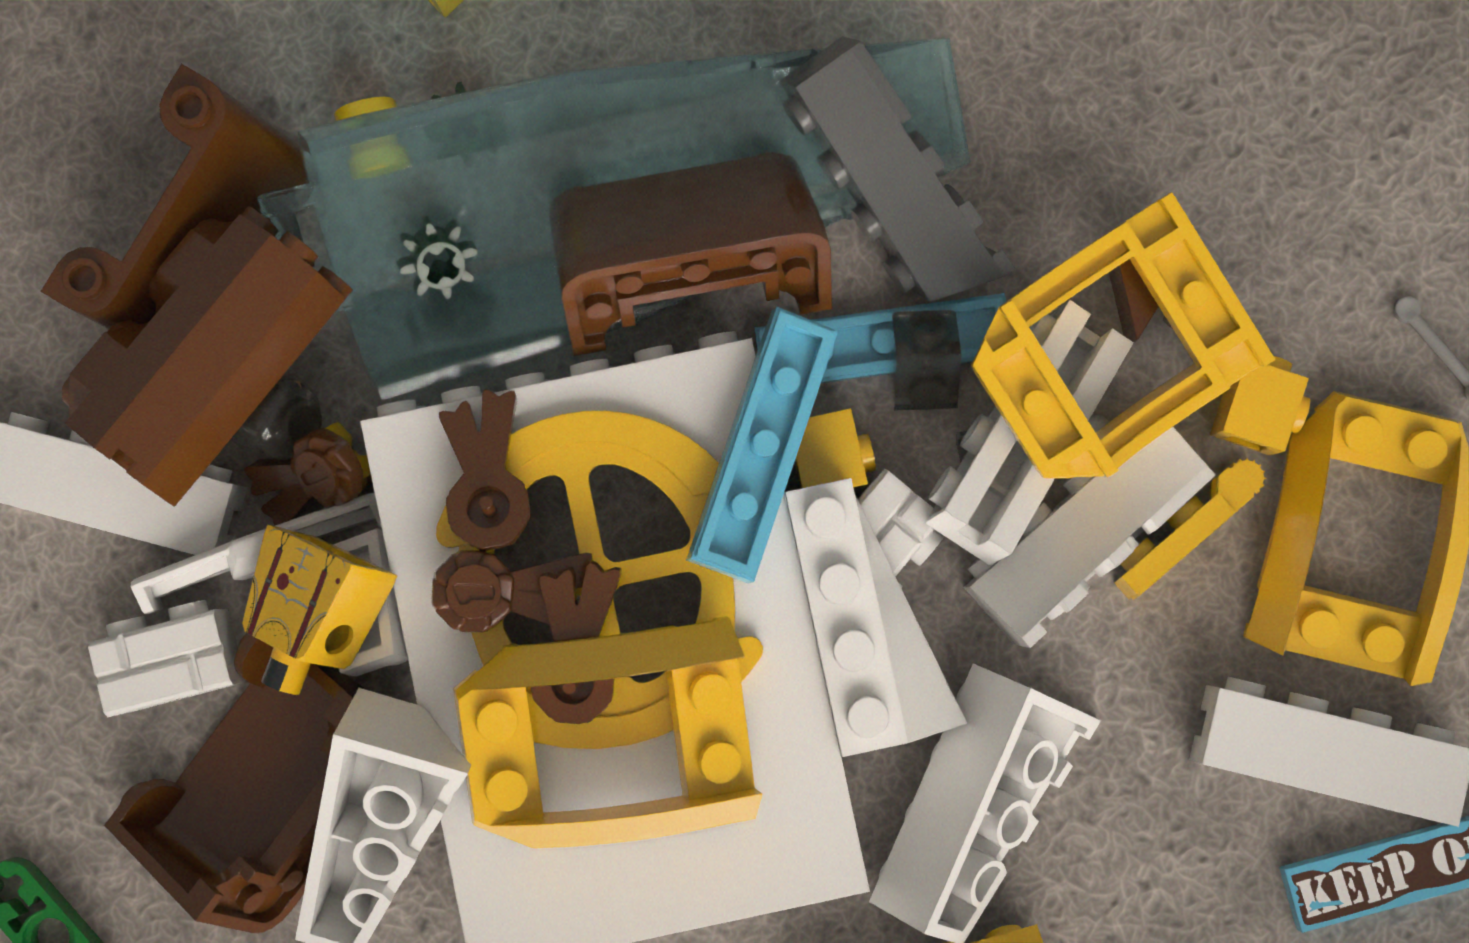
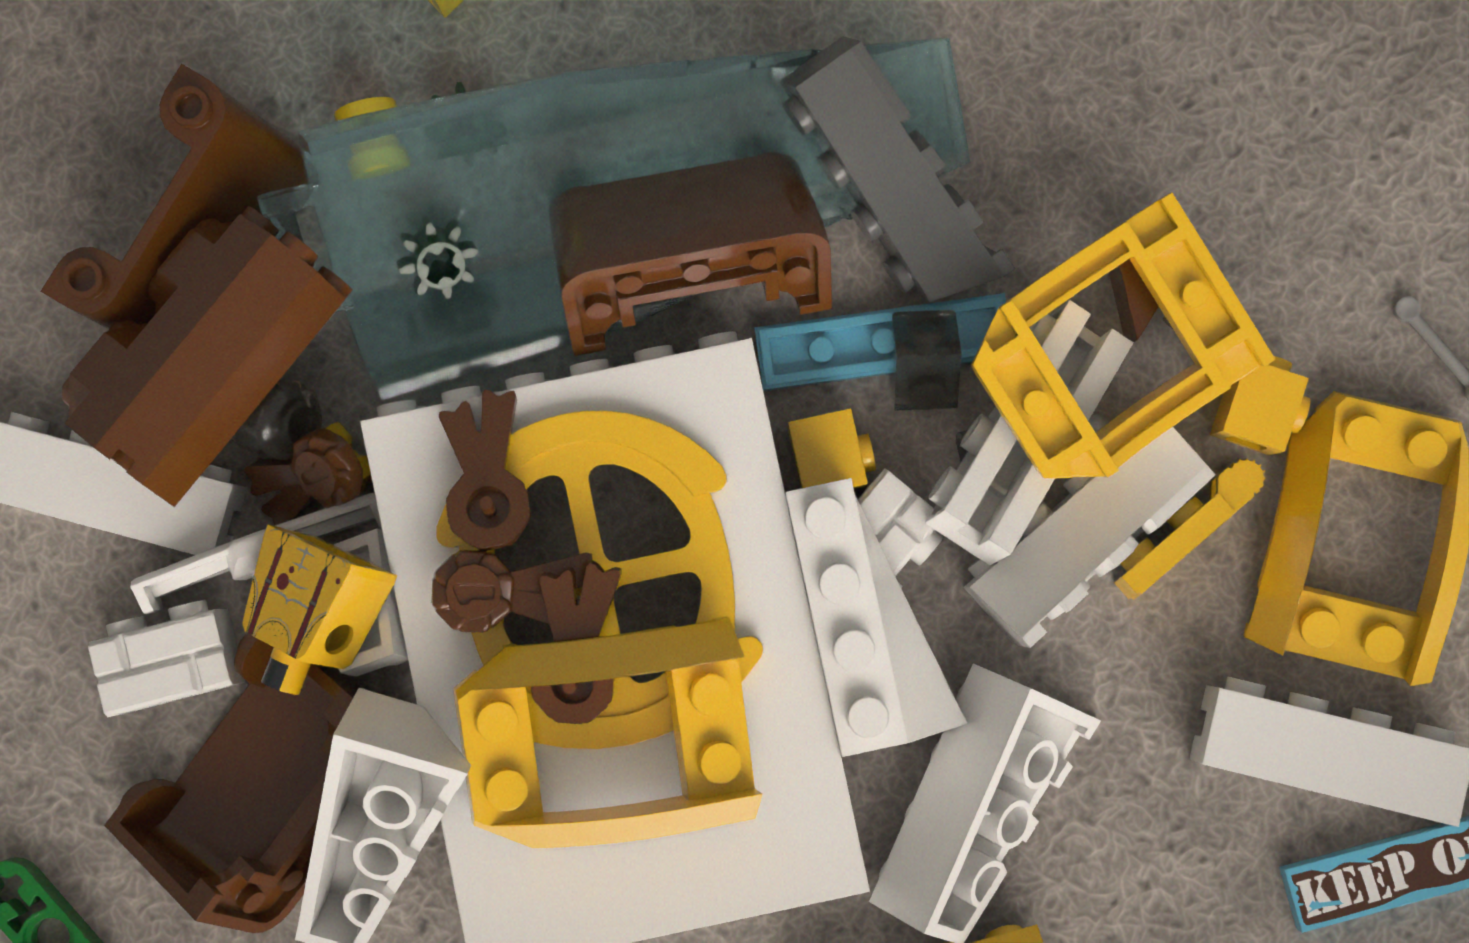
(762, 445): medium azure tile -> none

